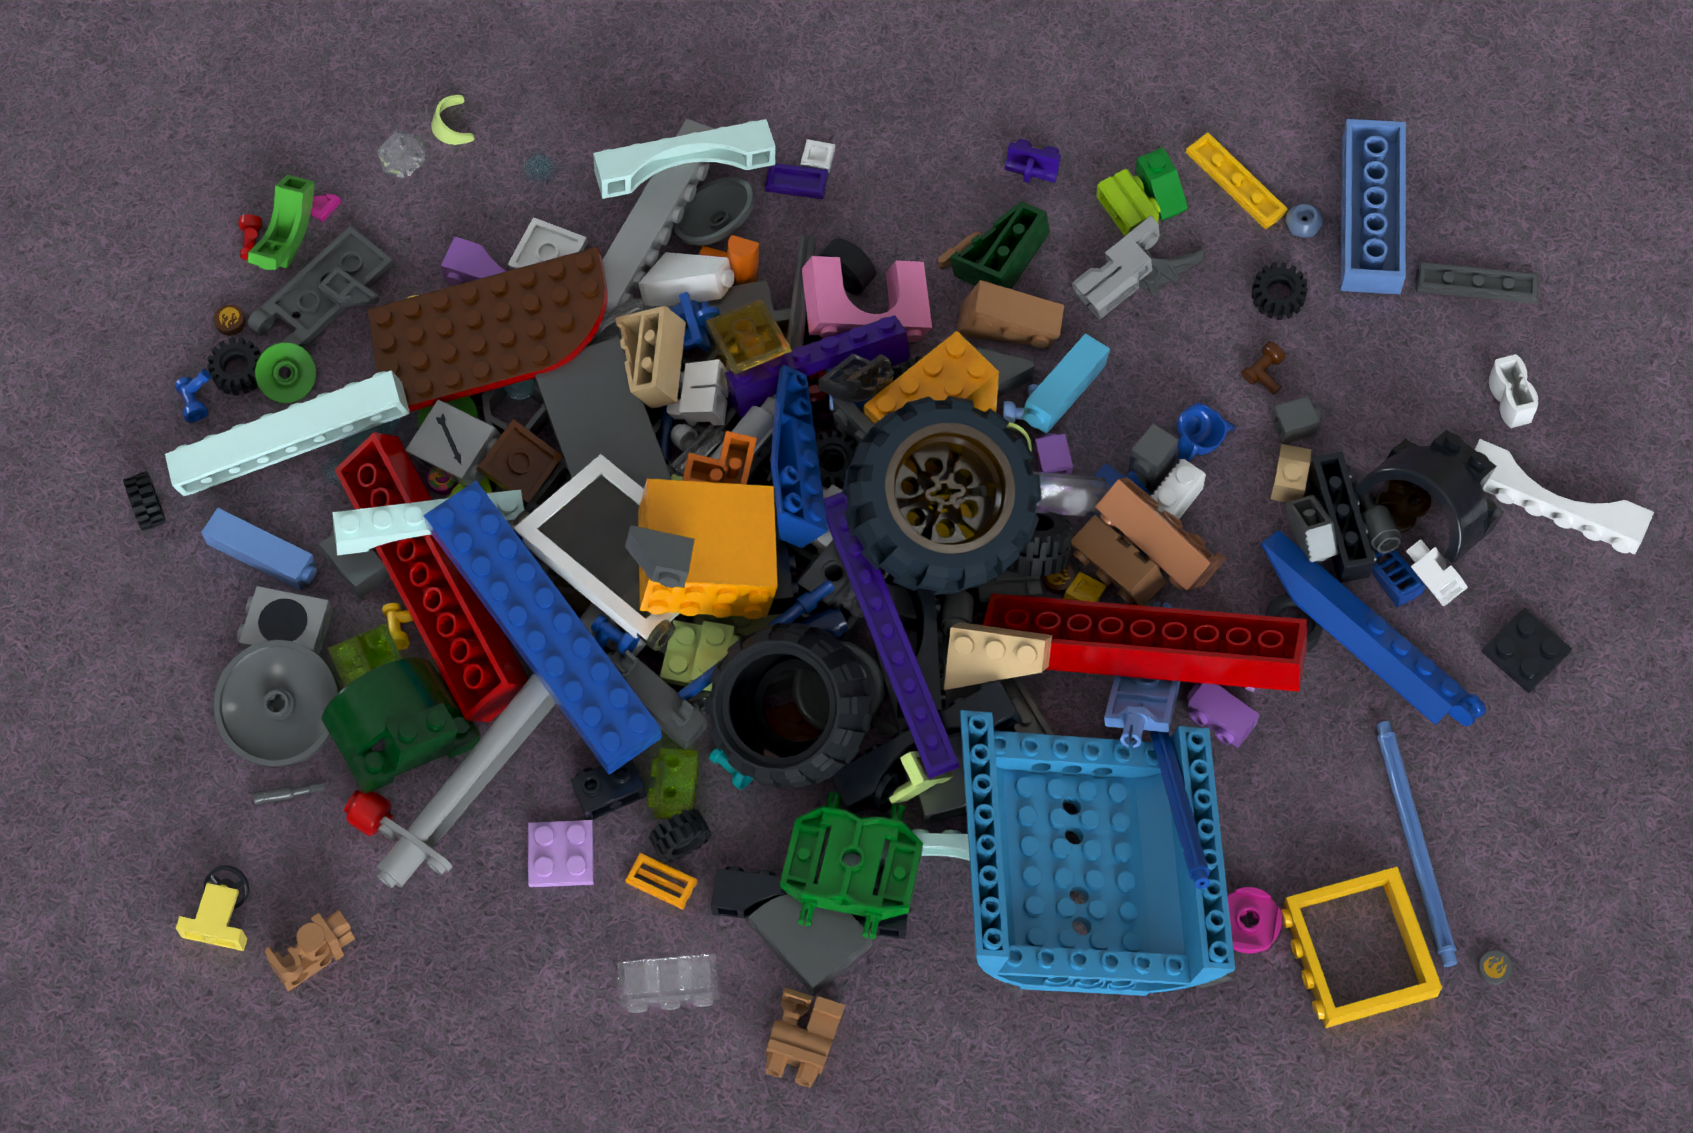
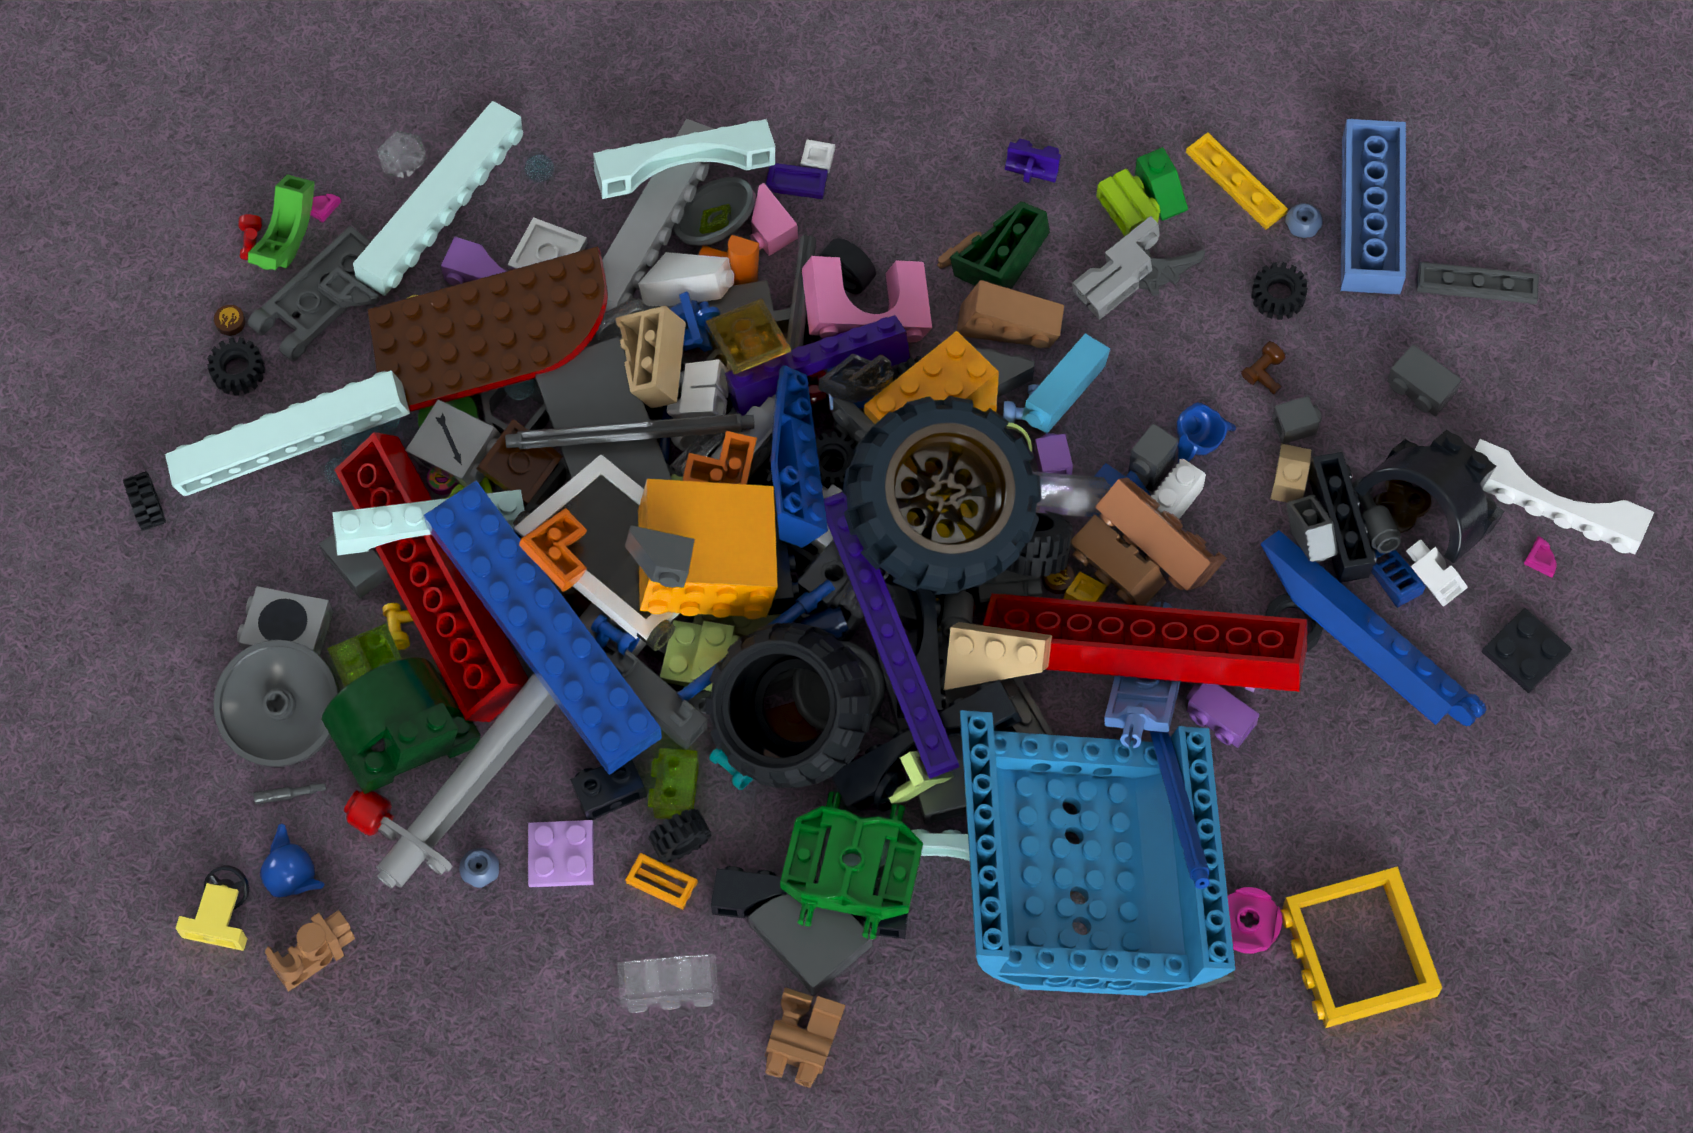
(188, 387): blue piece -> none
(259, 549): medium blue brick -> none
(288, 867): none -> blue piece
(301, 372): bright green dish -> none
(438, 199): none -> light aqua brick
(441, 131): yellowish green helmet -> none
(484, 875): none -> sand blue plate
(549, 549): none -> orange brick
(629, 431): none -> dark grey piece
(718, 223): none -> clear neon green tile
(771, 223): none -> bright pink slope
(1416, 844): medium blue piece -> none
(1423, 380): none -> dark grey brick
(1495, 967): dark grey tile -> none
(1513, 391): white brick -> none
(1542, 558): none -> dark pink tile

